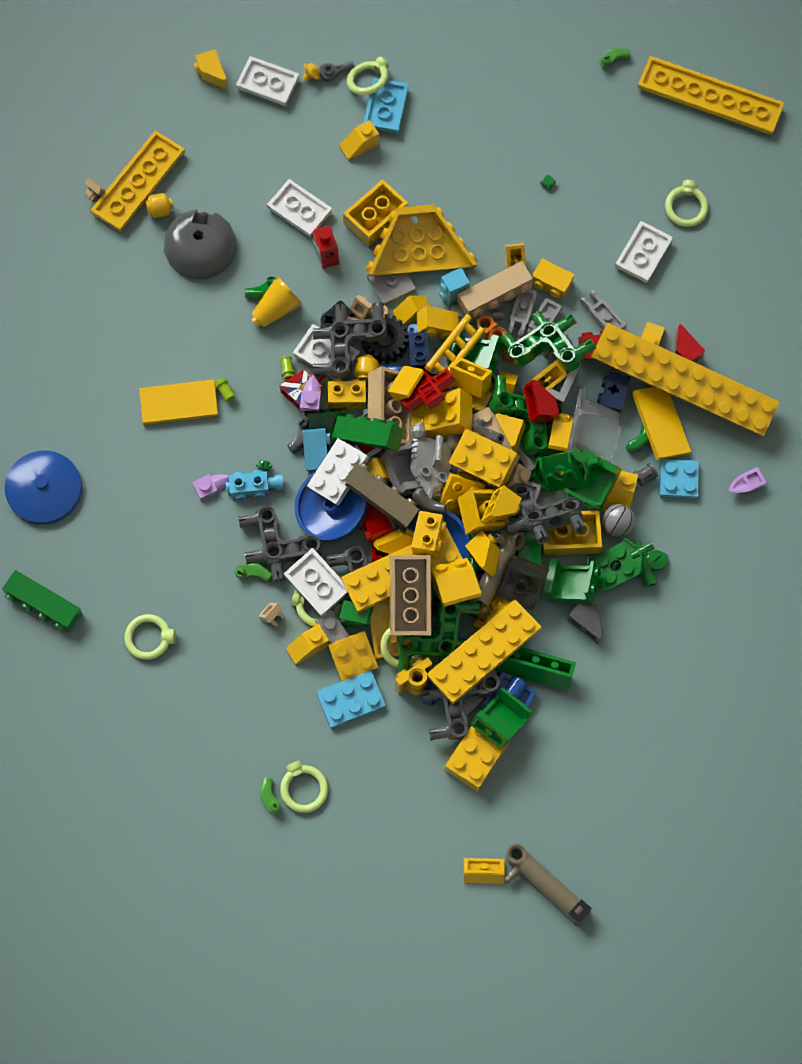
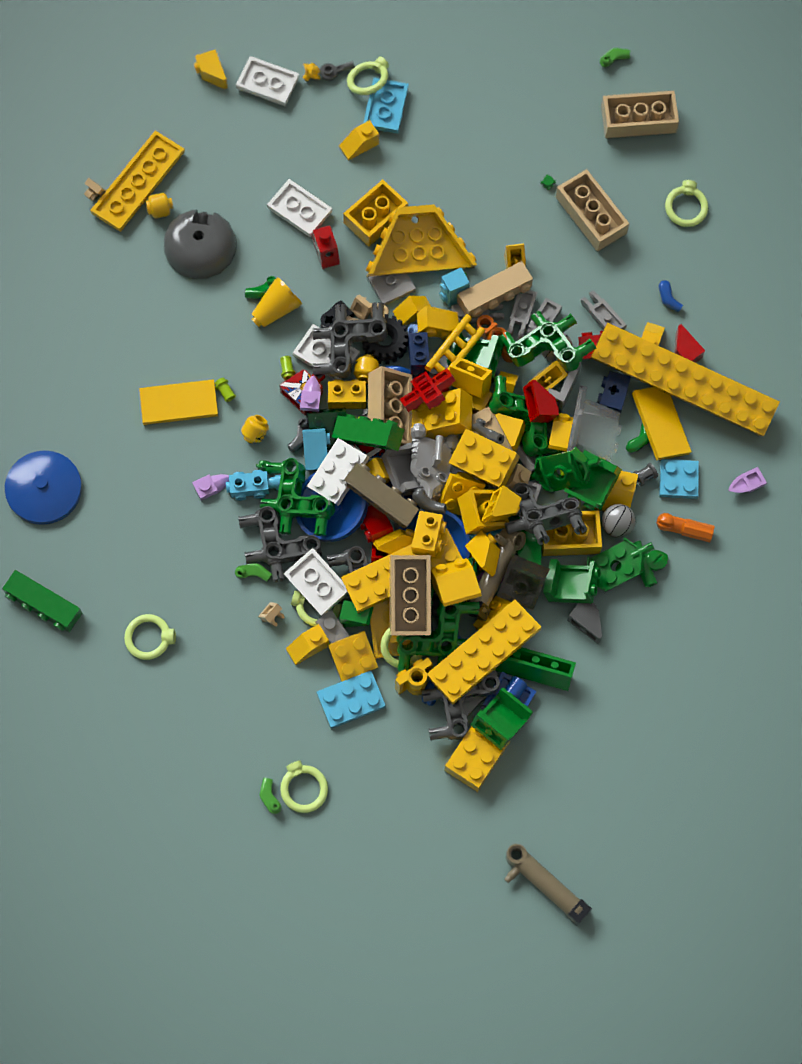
(255, 429): none -> yellow head
(290, 491): none -> green pin
(405, 382): yellow slope -> none
(484, 871): yellow slope -> none
(552, 279): yellow brick -> none
(592, 210): none -> tan brick
(639, 114): none -> tan brick
(643, 252): white plate -> none
(666, 296): none -> blue arm
(686, 527): none -> orange piece
(710, 95): yellow plate -> none

